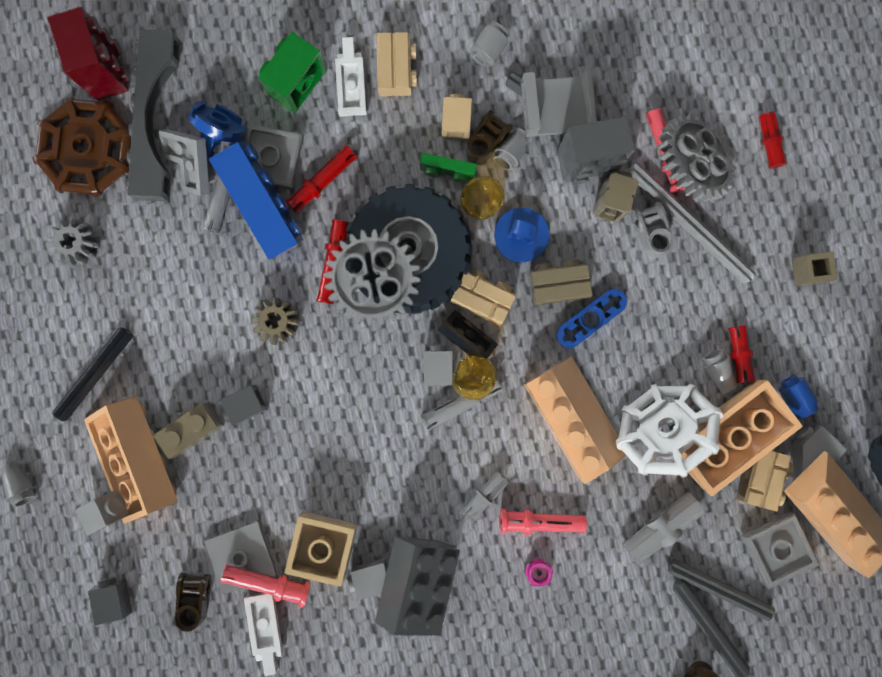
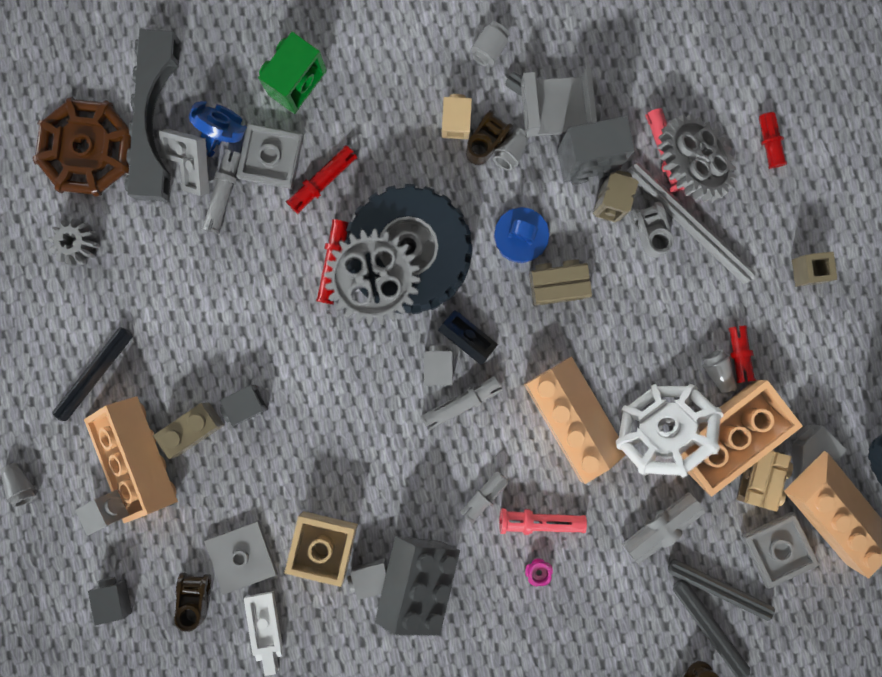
(88, 53): dark red brick -> none
(257, 199): blue brick -> none
(265, 318): dark tan gear -> none
(278, 587): coral pin -> none
(350, 80): white hinge -> none
(394, 64): tan brick -> none
(437, 165): green plate -> none
(473, 194): clear yellow hair -> none
(474, 378): clear yellow hair -> none
(484, 297): tan brick -> none
(603, 300): blue beam -> none
(799, 396): blue brick -> none

